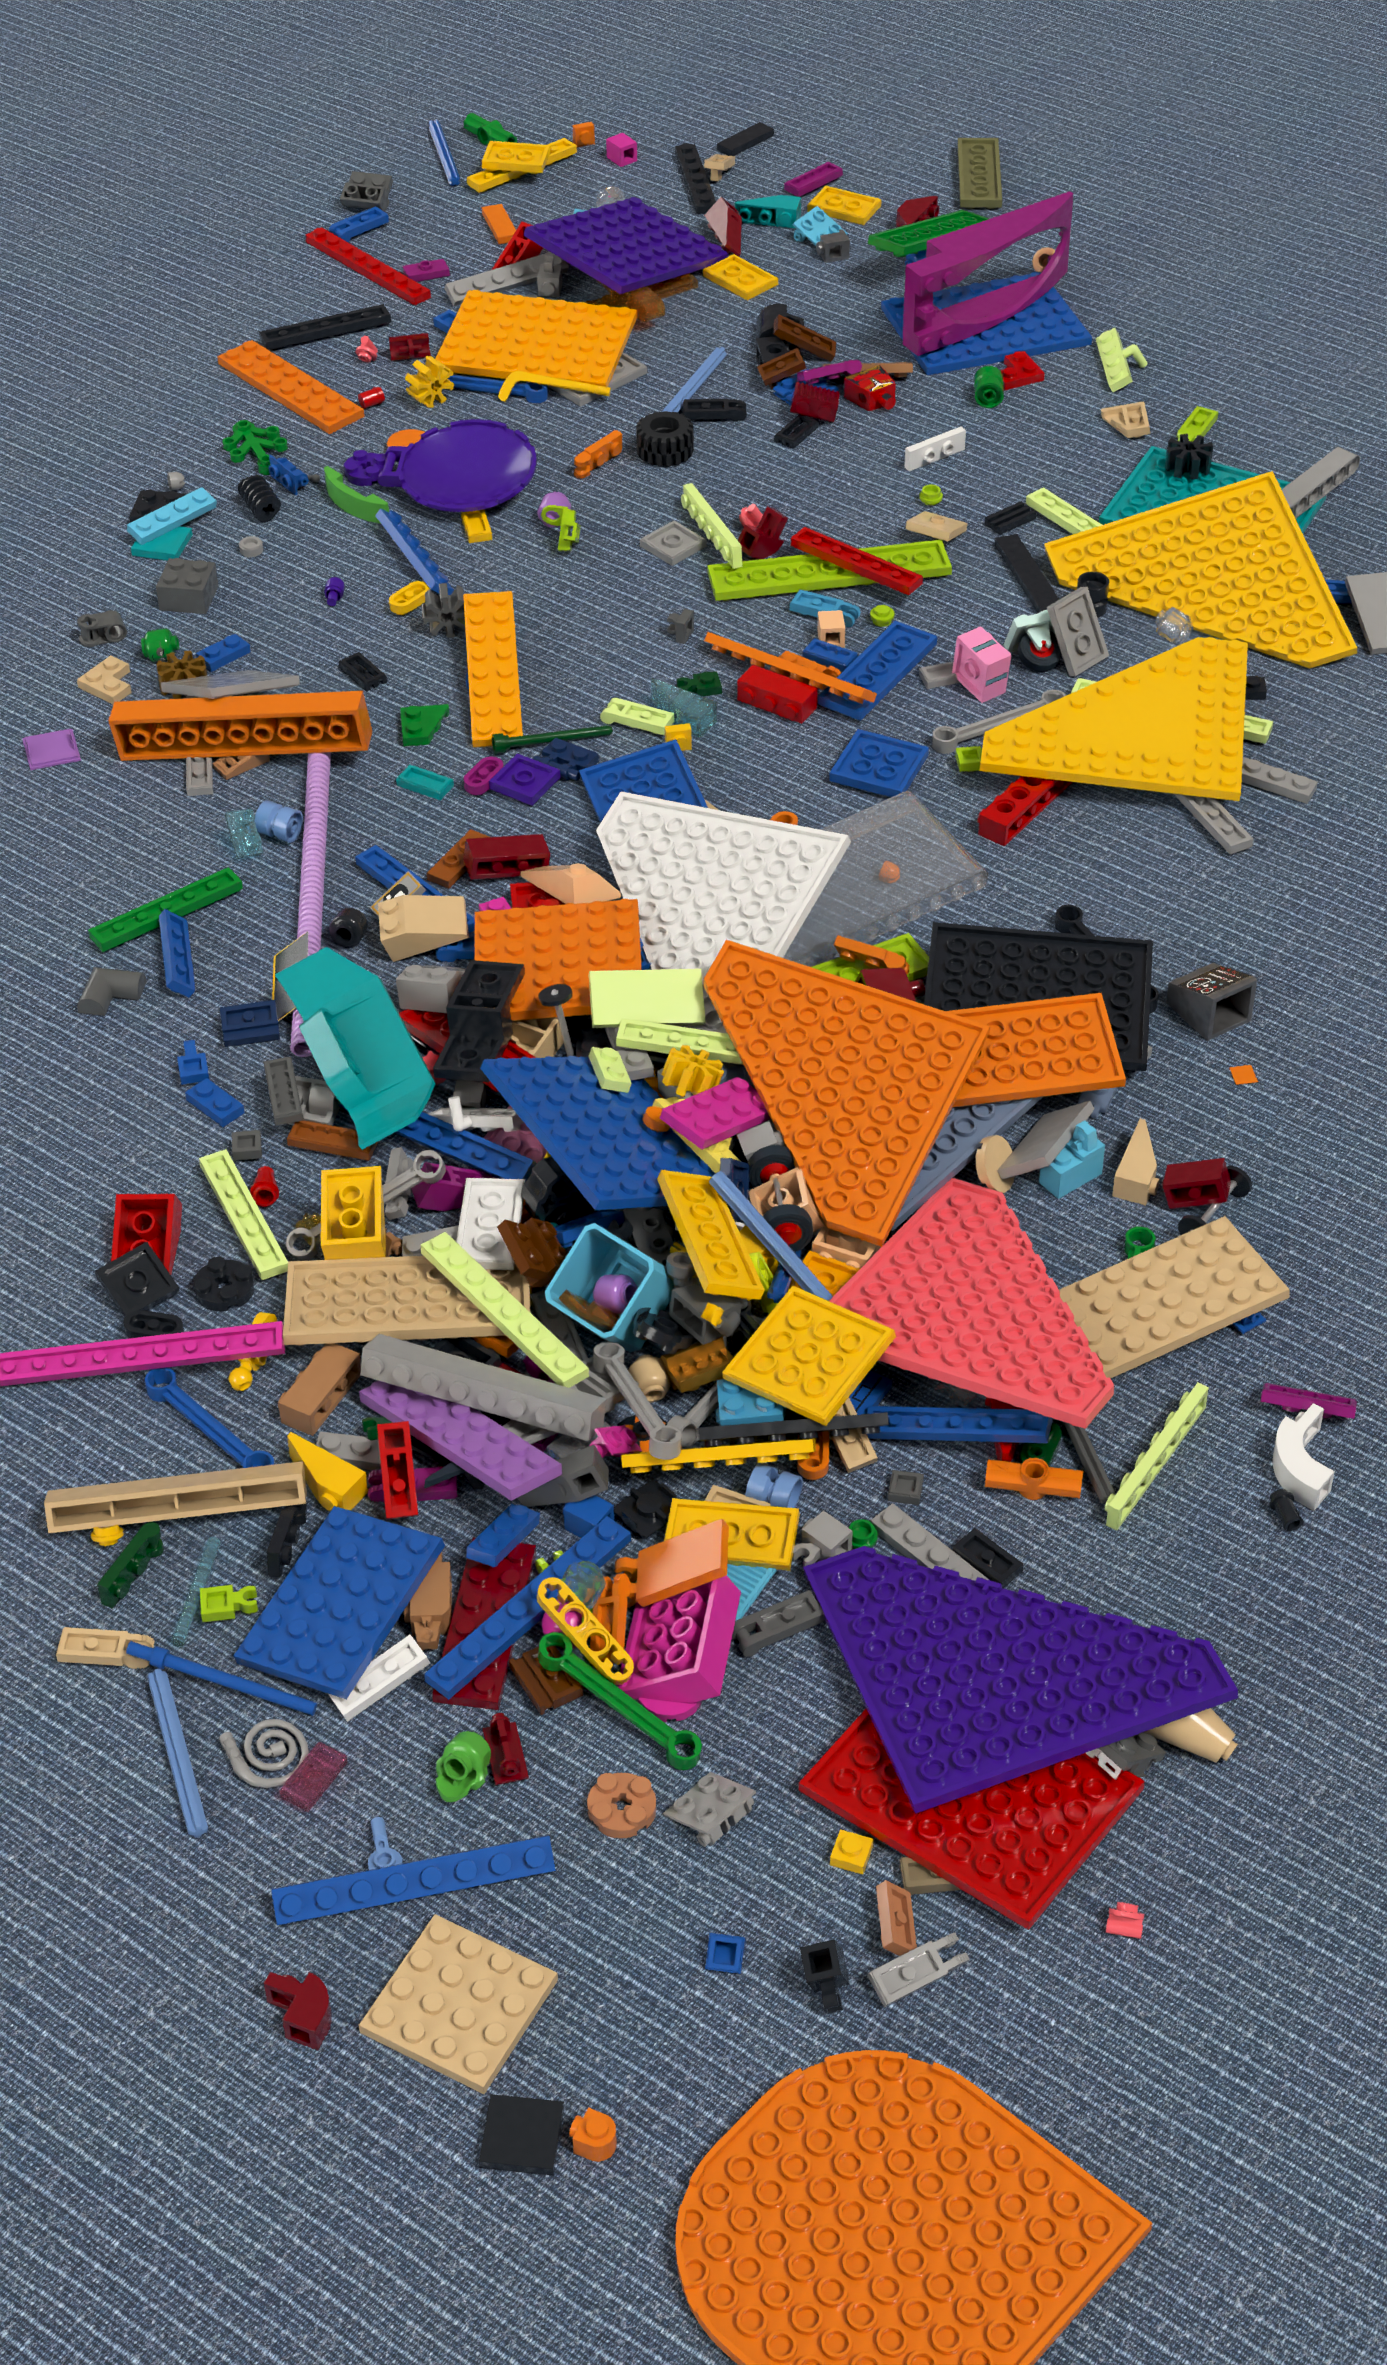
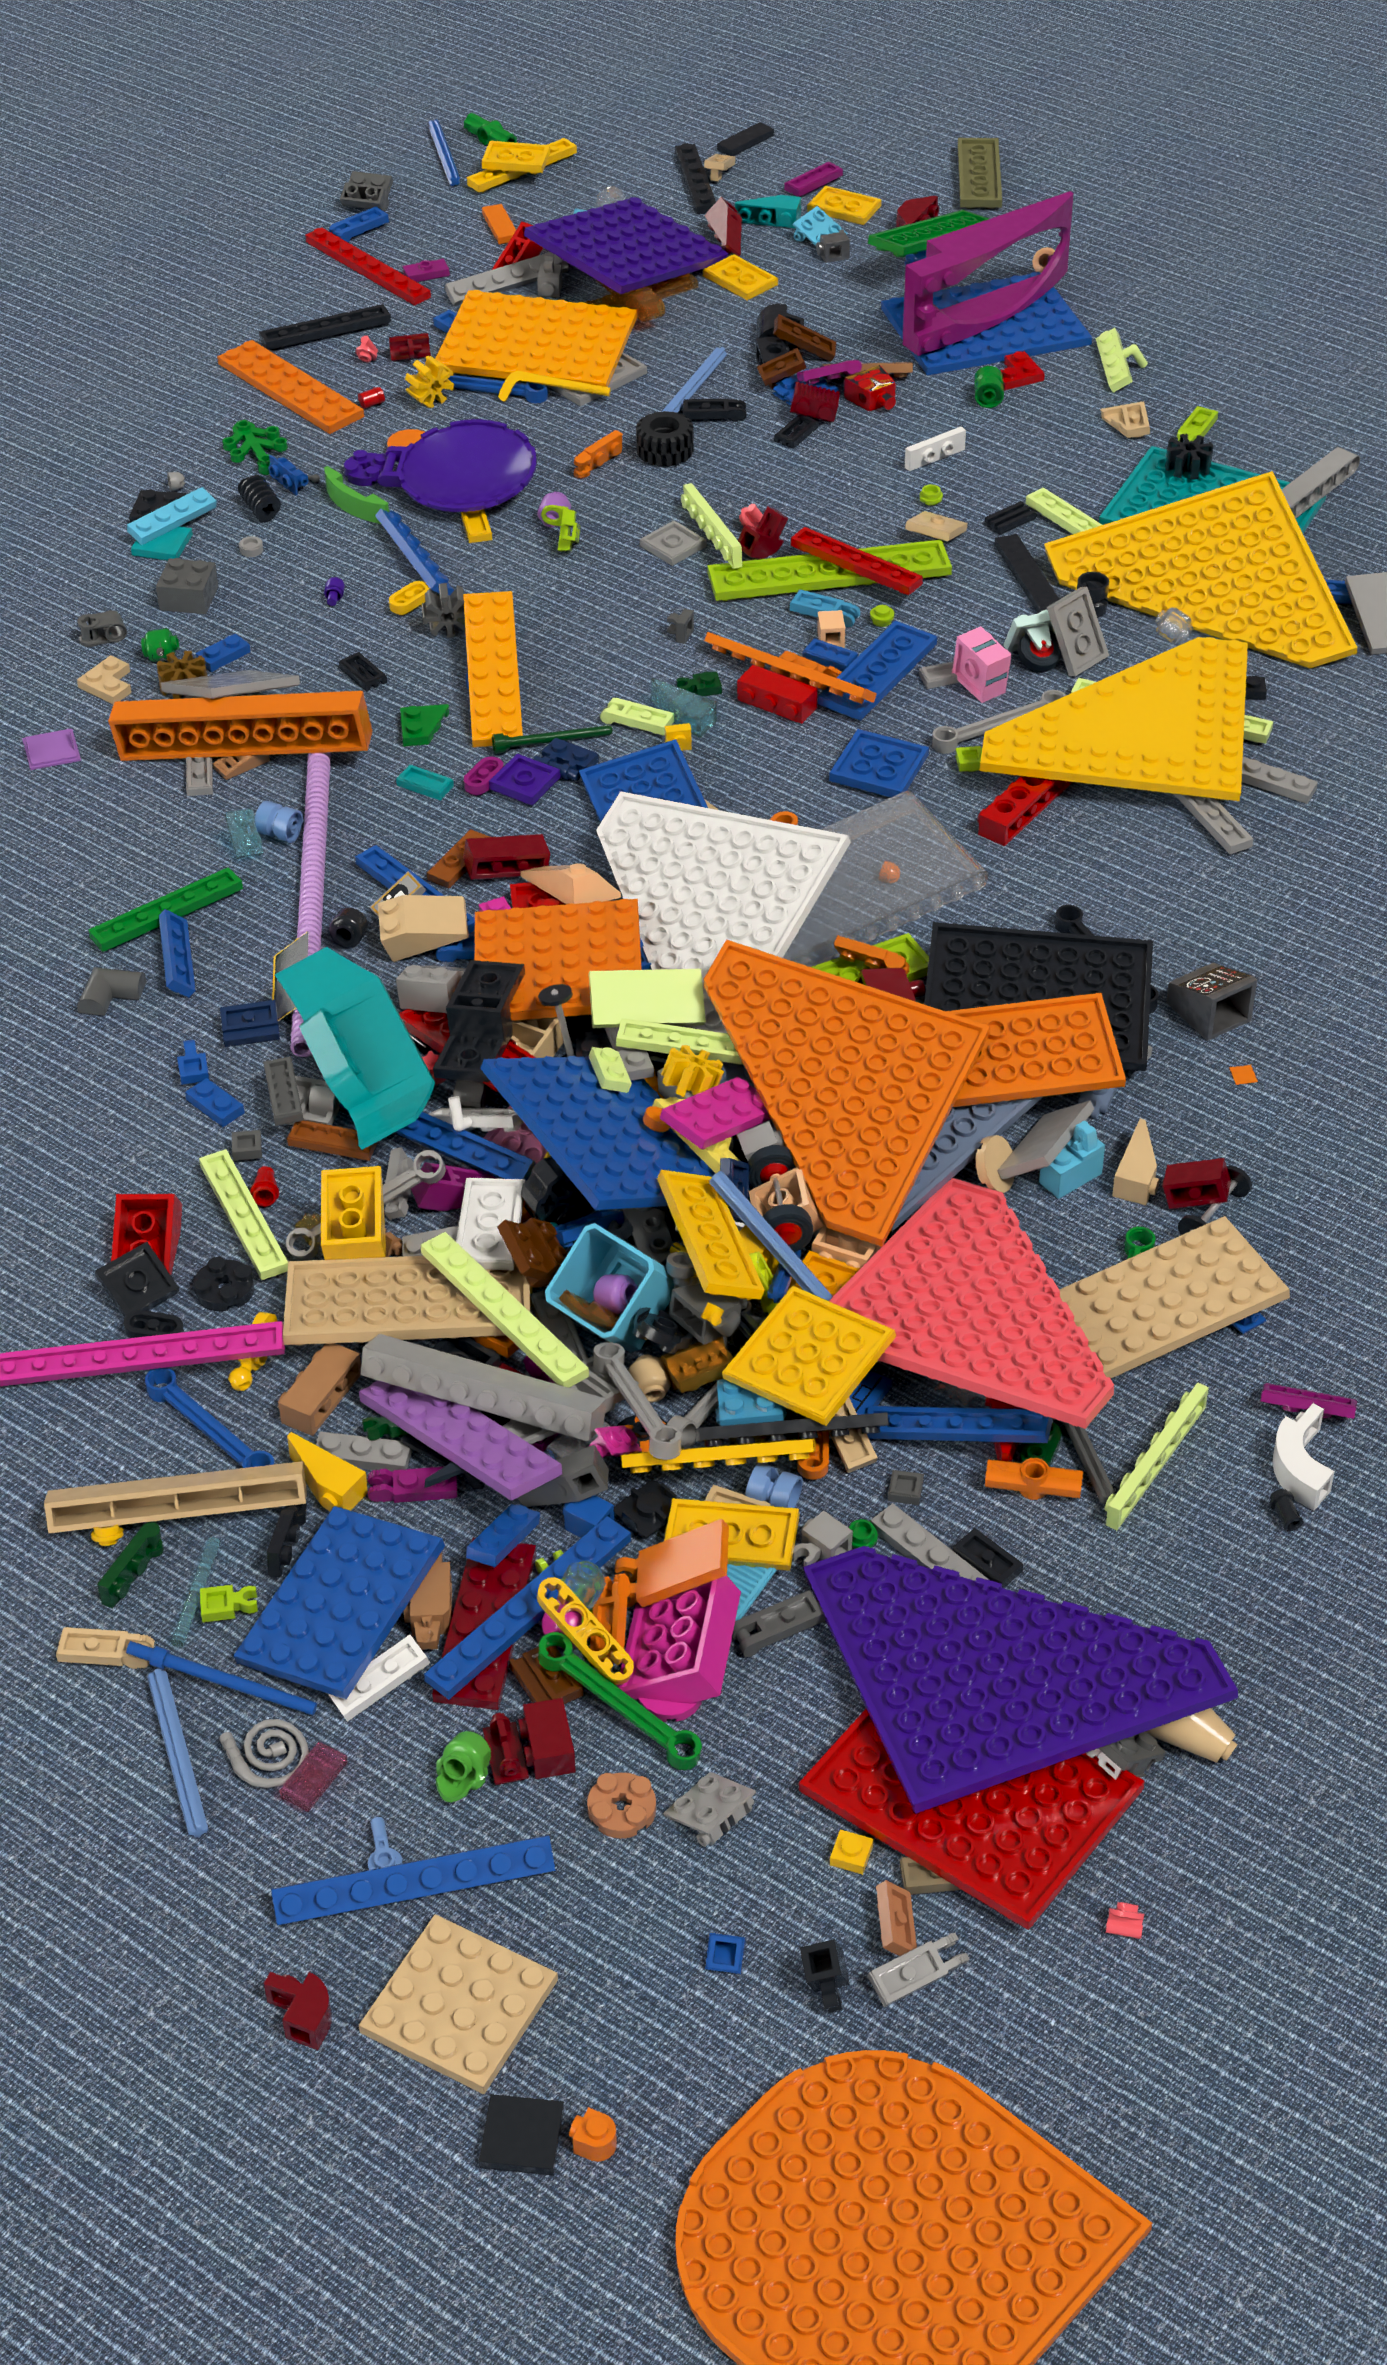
(397, 1470): red slope -> none
(548, 1738): none -> dark red brick
(583, 134): orange plate -> none
(621, 149): dark pink brick -> none

